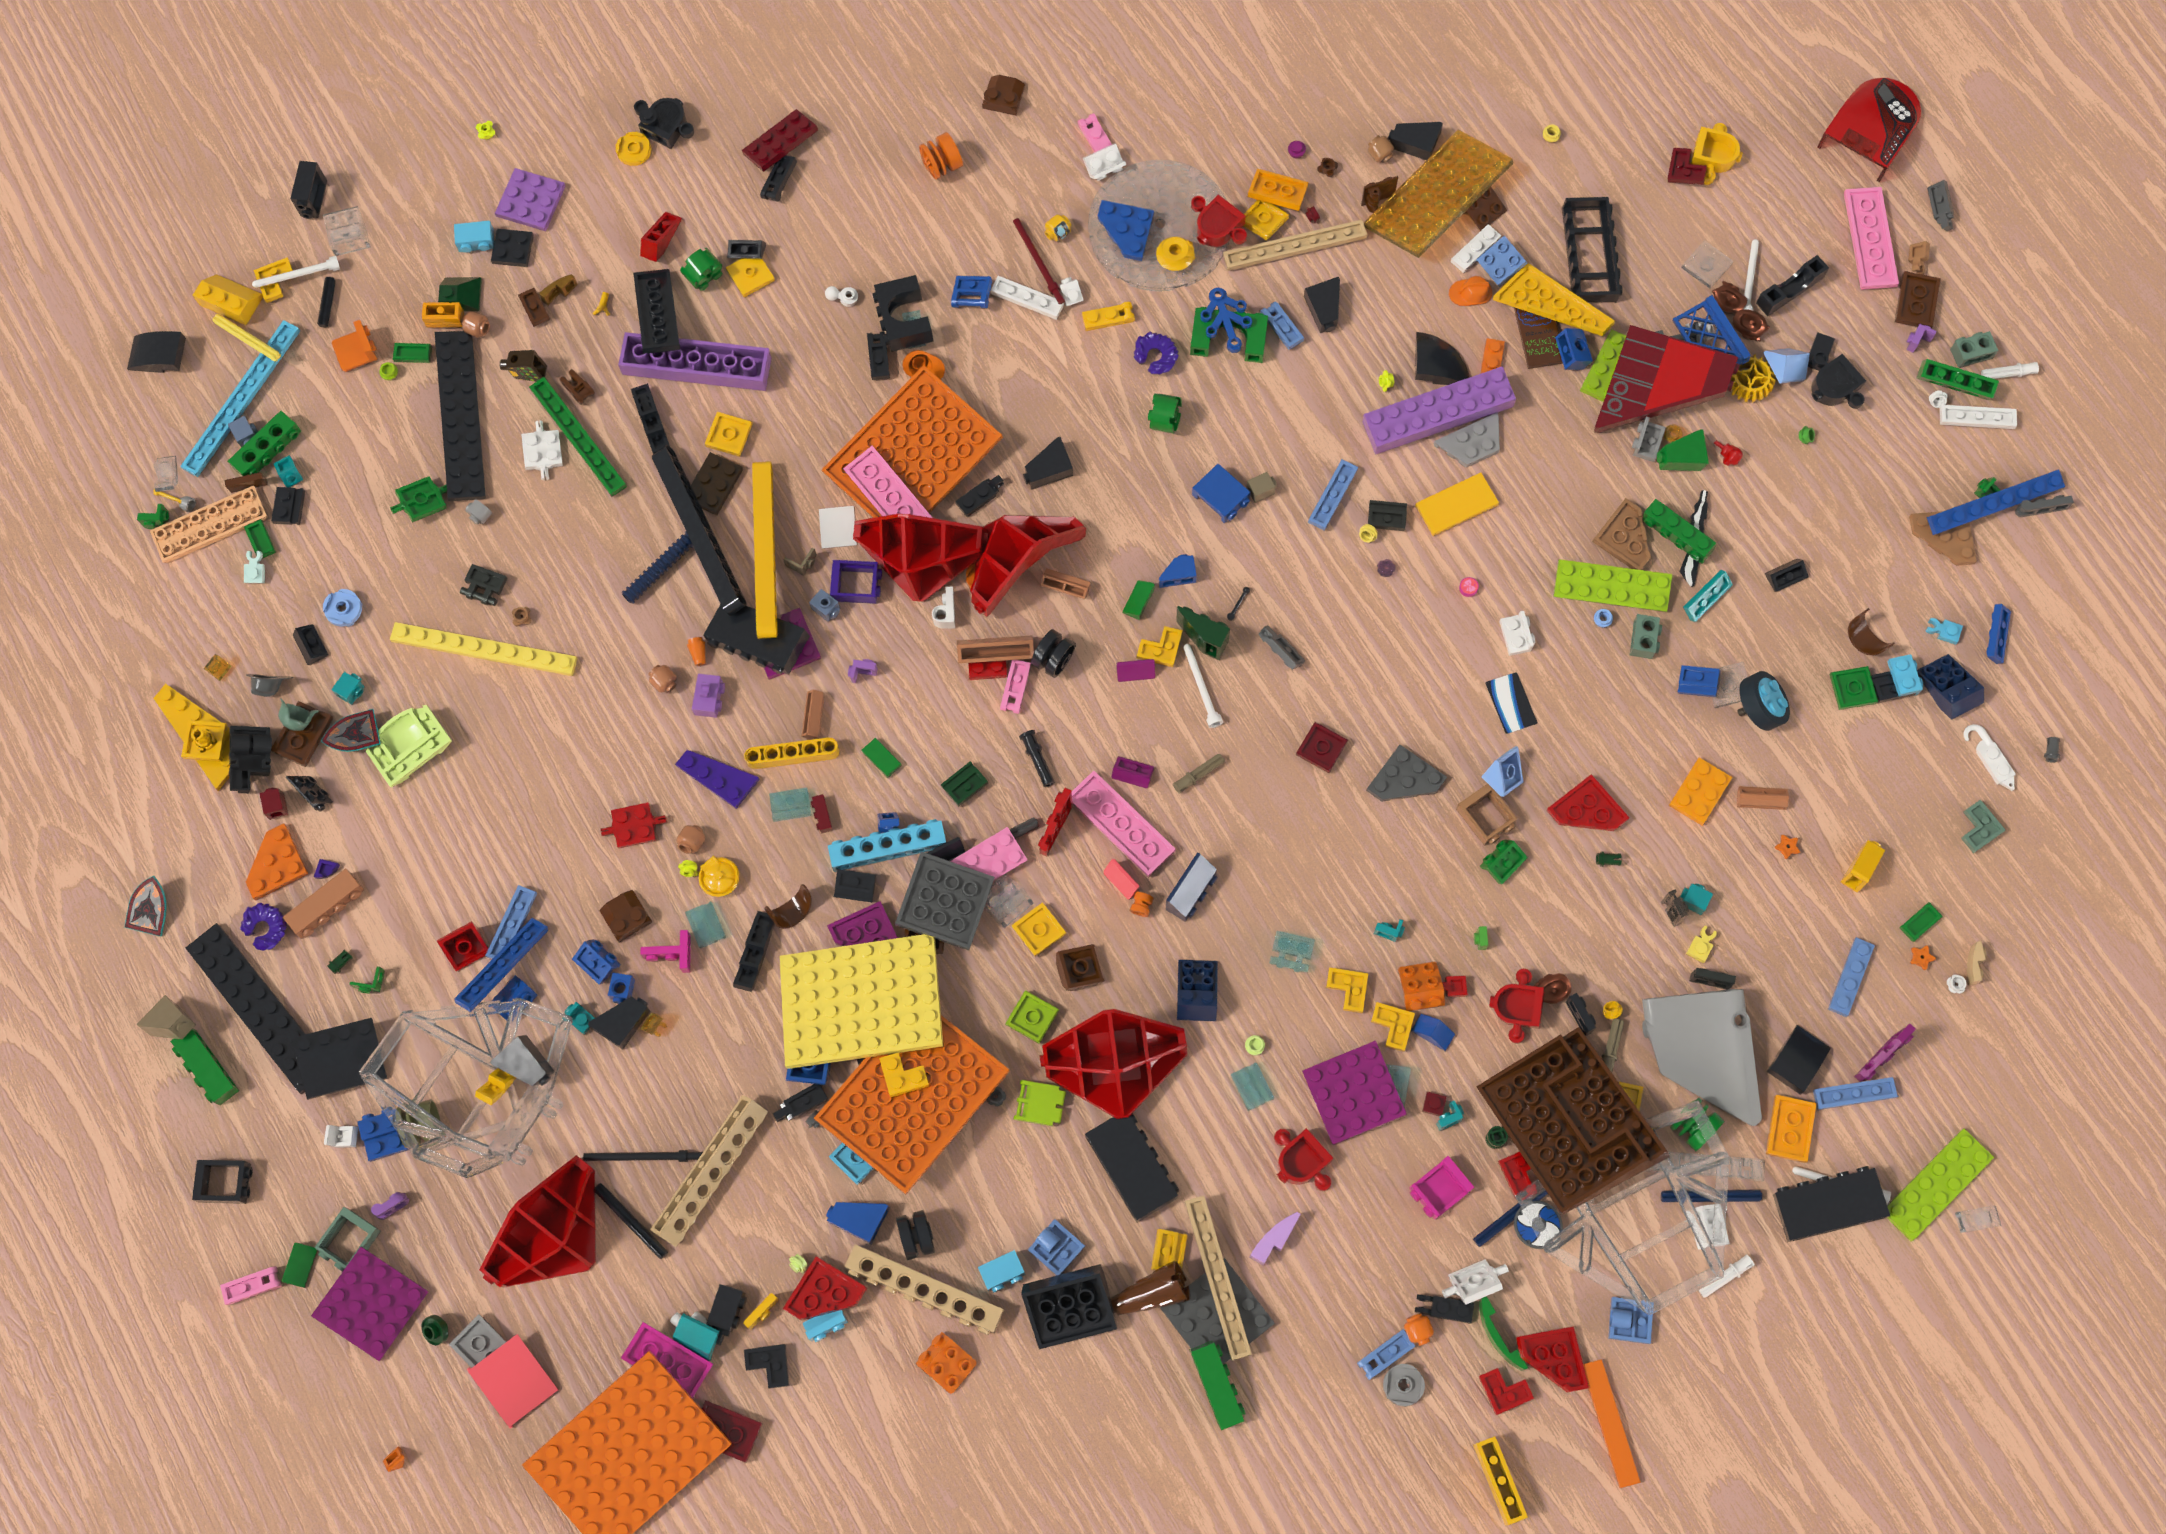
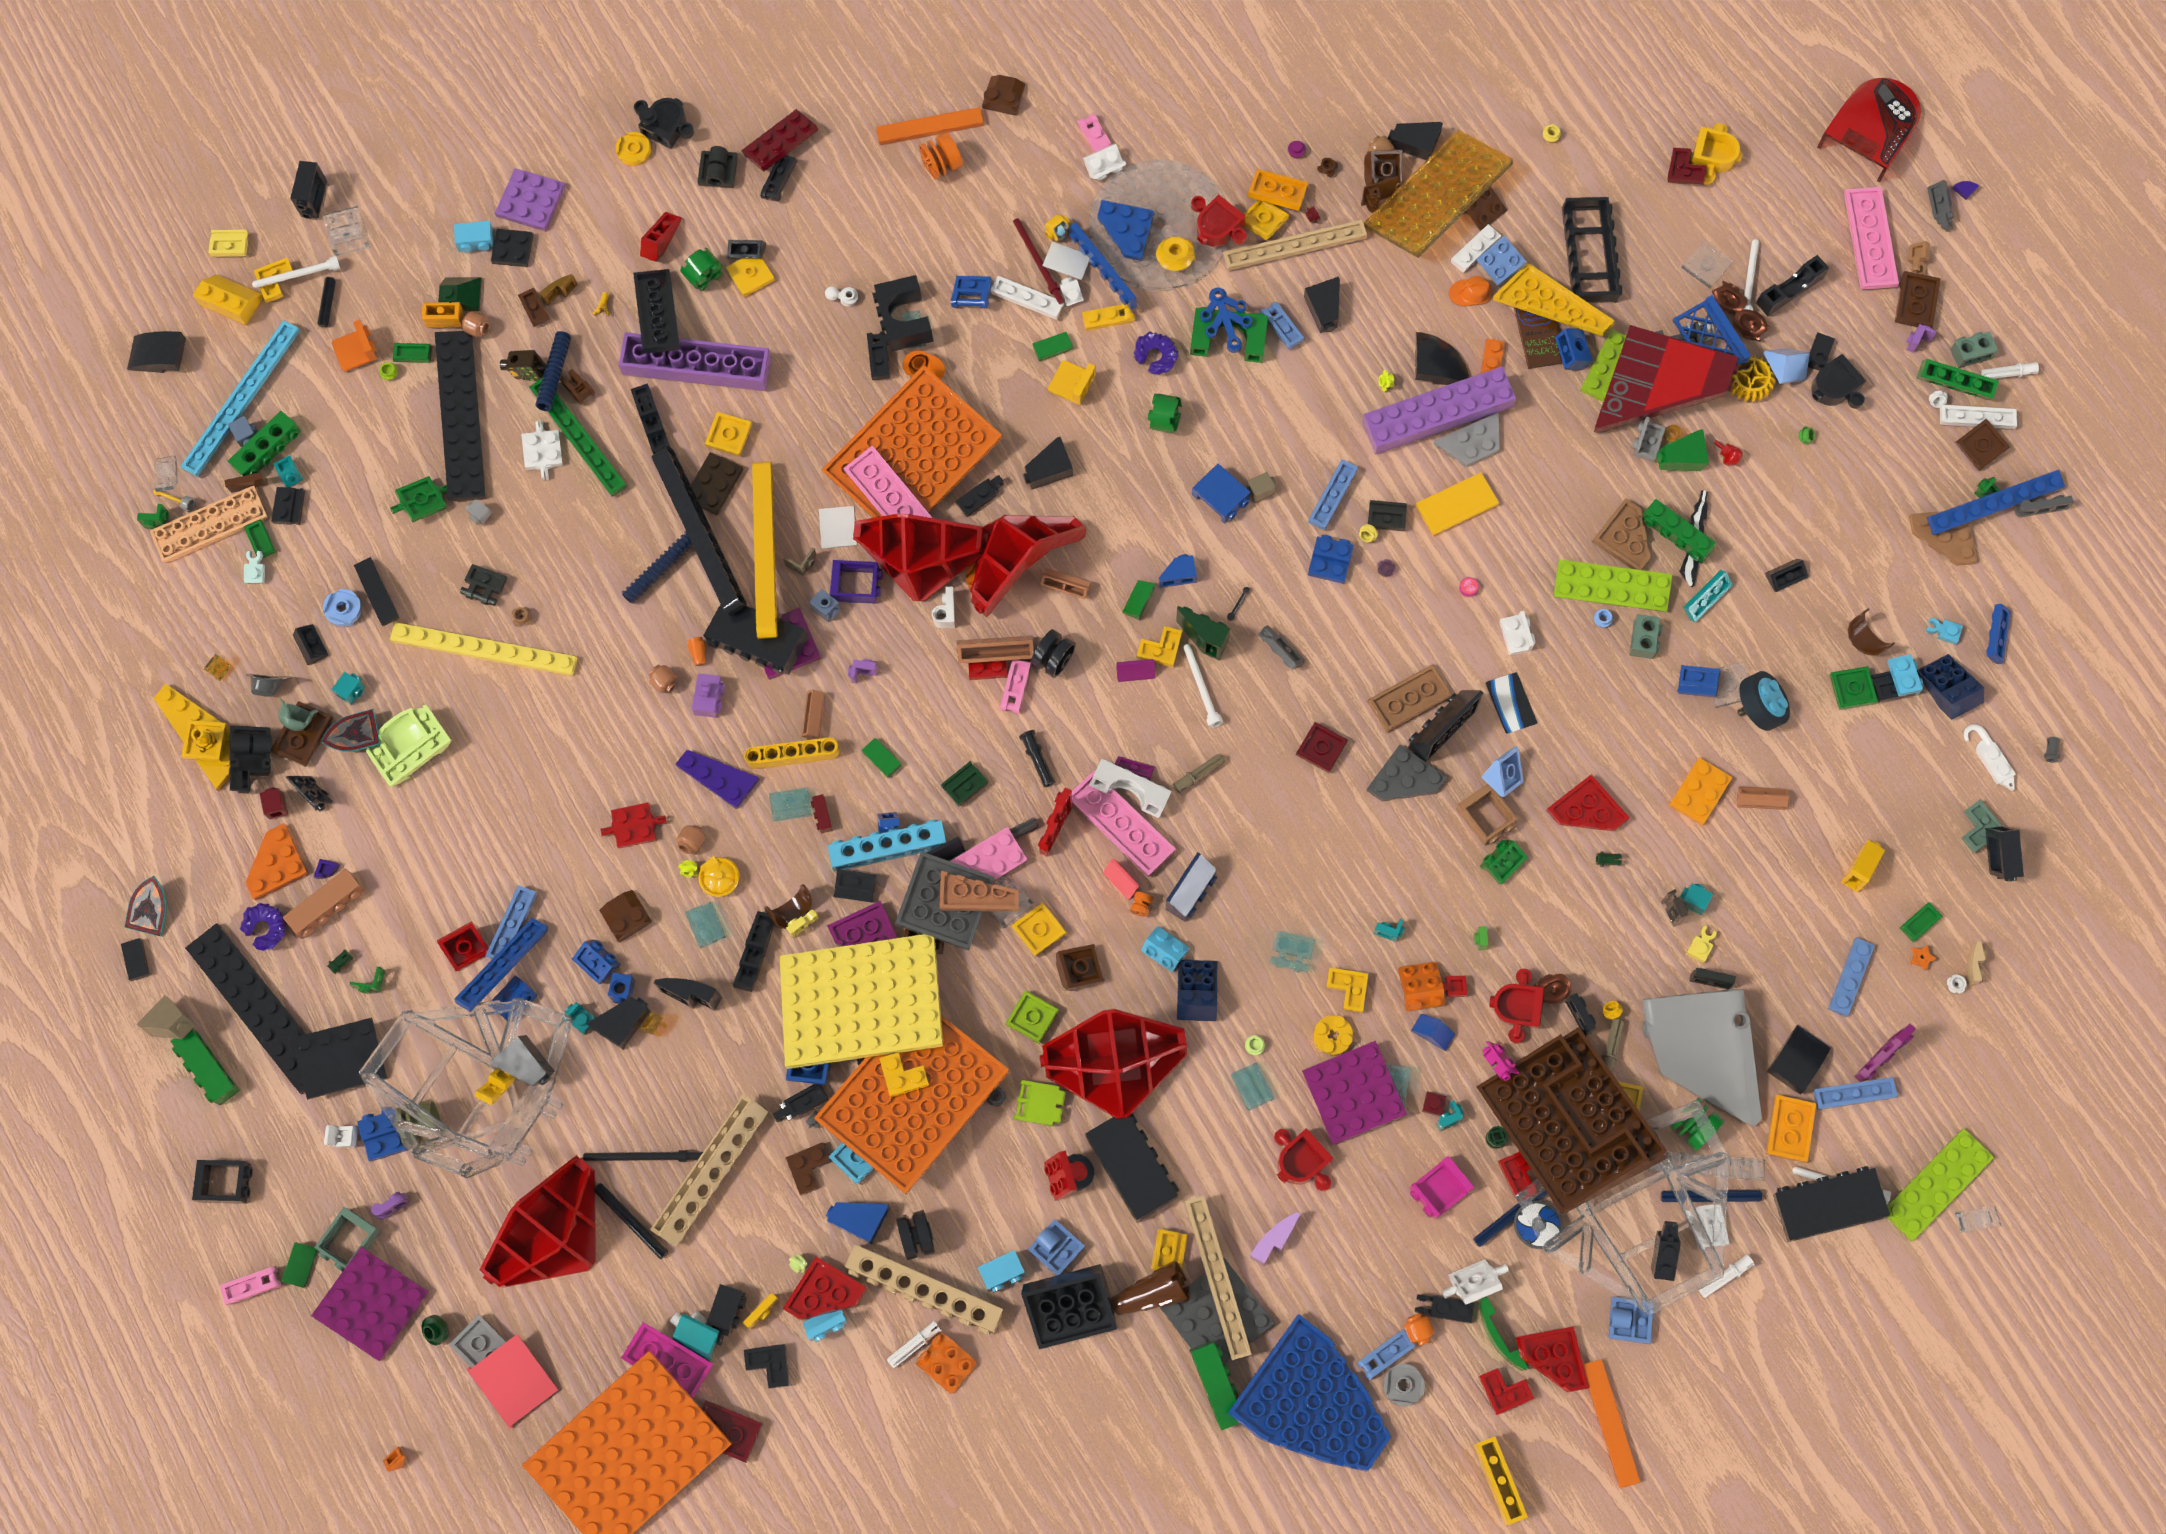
(135, 959): none -> black tile
(228, 243): none -> light yellow plate
(246, 337): light yellow axle -> none
(376, 591): none -> black slope
(487, 134): neon yellow plate -> none
(553, 371): none -> dark blue piece
(671, 953): dark pink bracket -> none
(689, 992): none -> black slope
(717, 167): none -> pearl dark grey plate
(797, 925): none -> light yellow plate
(802, 1165): none -> reddish brown plate
(913, 1344): none -> white axle
(929, 126): none -> orange tile
(974, 895): none -> nougat wing
(1052, 346): none -> green tile
(1066, 260): none -> white sticker
(1068, 1173): none -> red plate
(1072, 381): none -> yellow bracket
(1105, 269): none -> blue plate
(1110, 777): none -> white arch
(1164, 948): none -> medium azure bracket
(1312, 1402): none -> blue wing
(1330, 559): none -> blue plate
(1335, 1024): none -> yellow plate
(1383, 164): none -> reddish brown slope
(1398, 1021): yellow plate -> none
(1410, 698): none -> medium nougat tile
(1445, 723): none -> black slope
(1495, 1054): none -> dark pink hinge
(1666, 1252): none -> black hinge
(1788, 851): orange plate -> none
(1965, 188): none -> dark purple tile
(1982, 444): none -> reddish brown plate
(2004, 852): none -> black window

